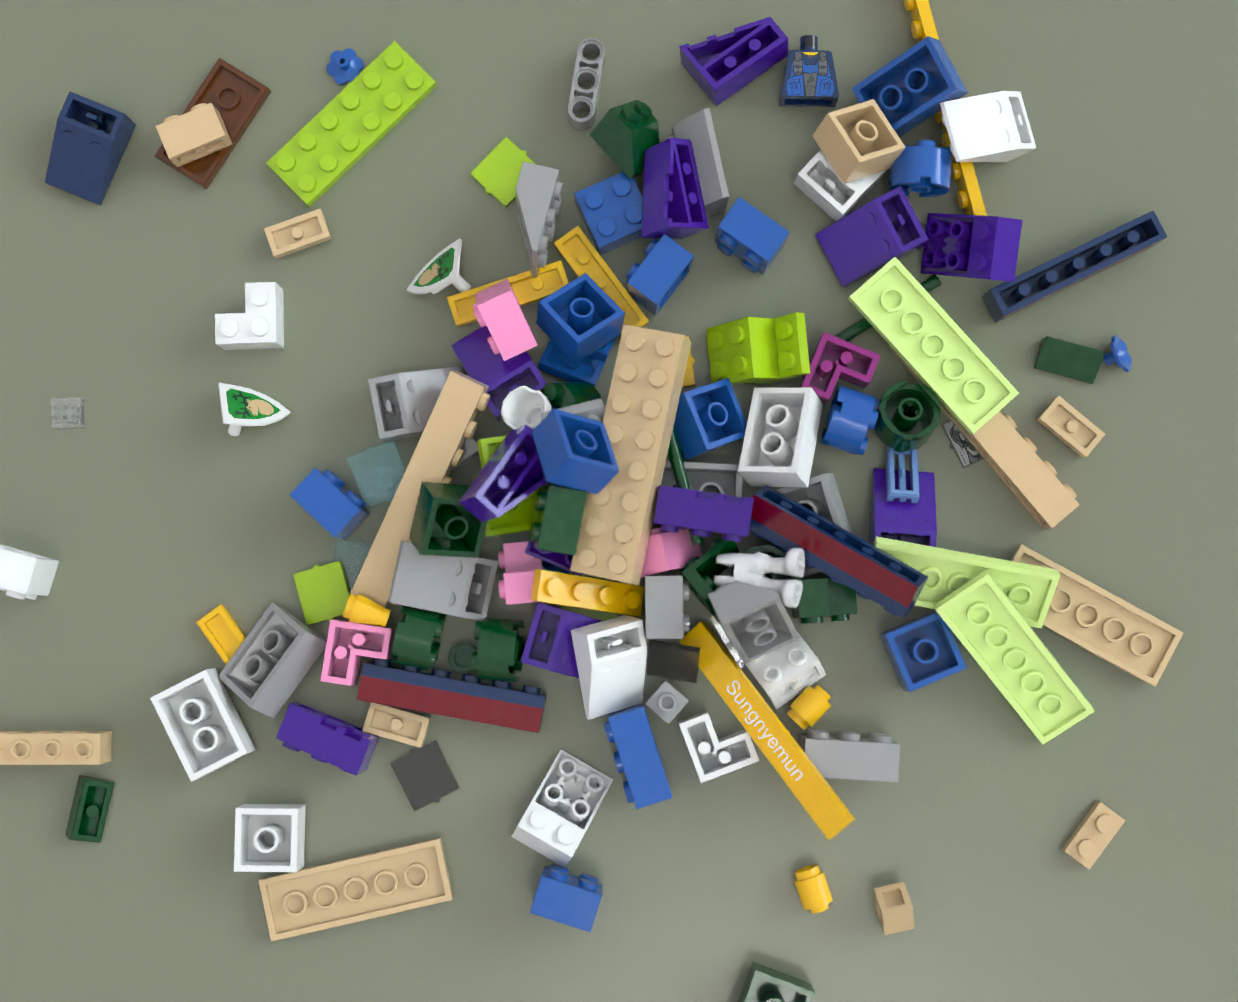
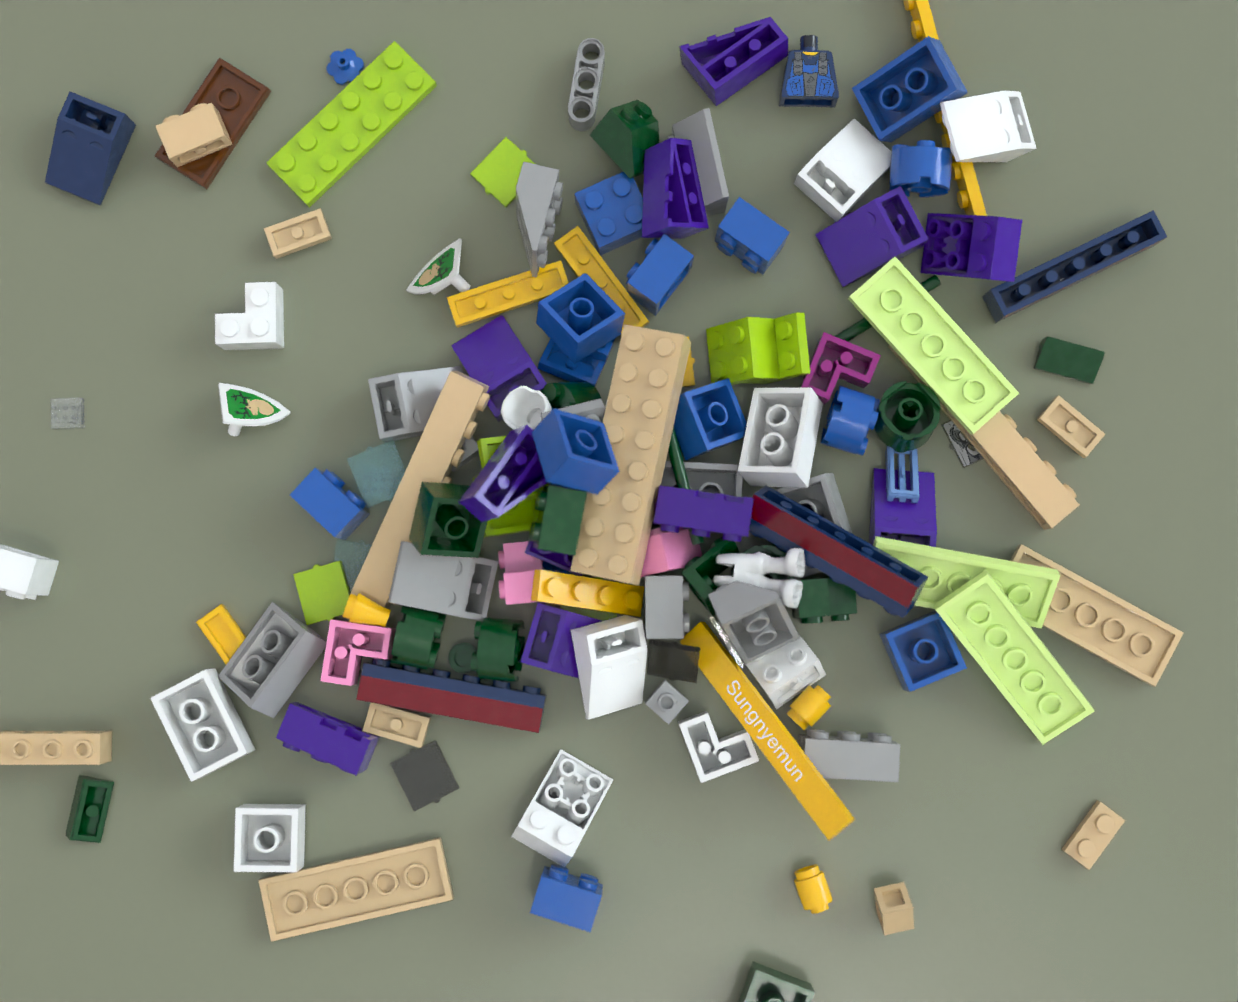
(502, 314): bright pink brick -> none
(637, 756): blue brick -> none
(858, 141): tan brick -> none
(1118, 354): blue plant -> none

